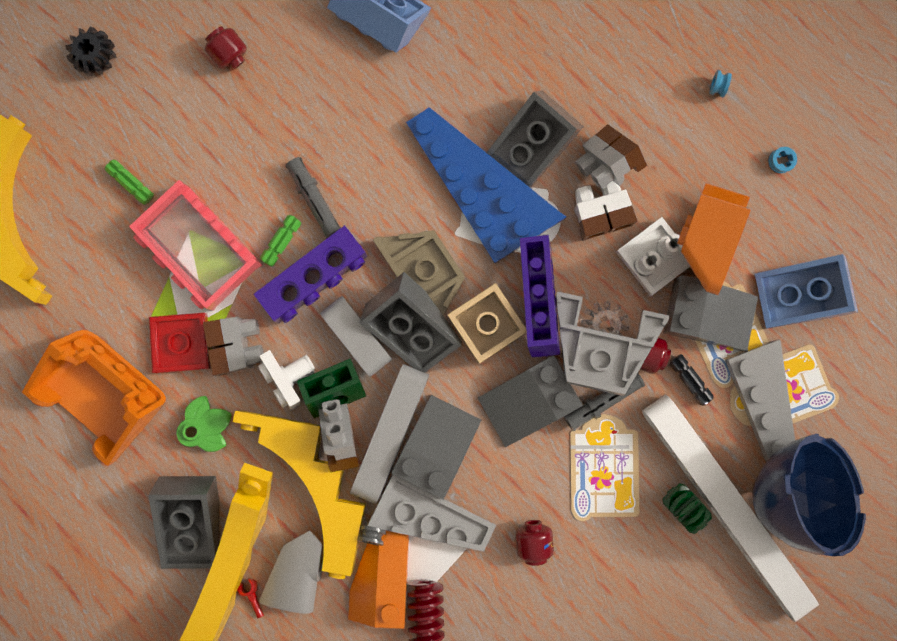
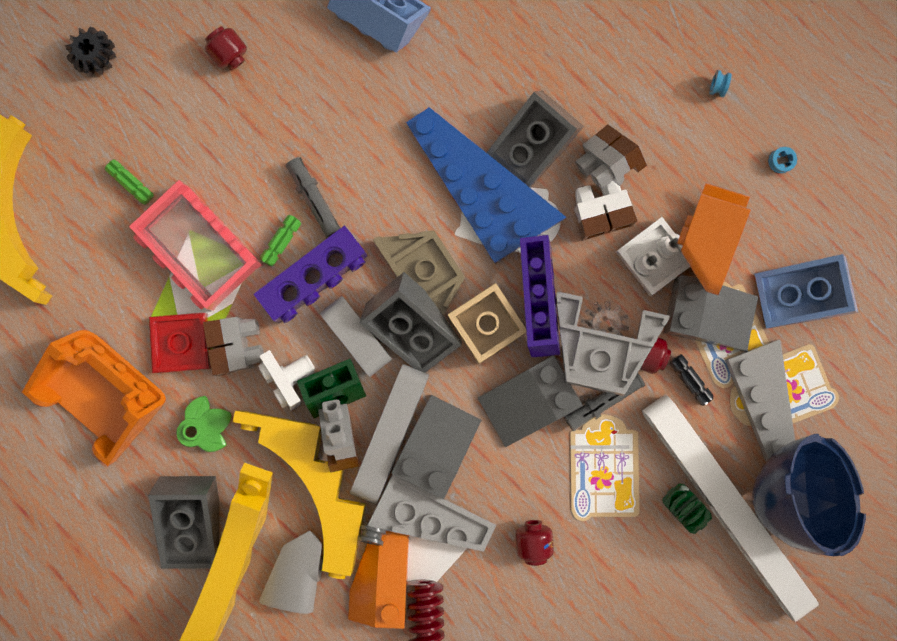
(252, 596): red hand -> none

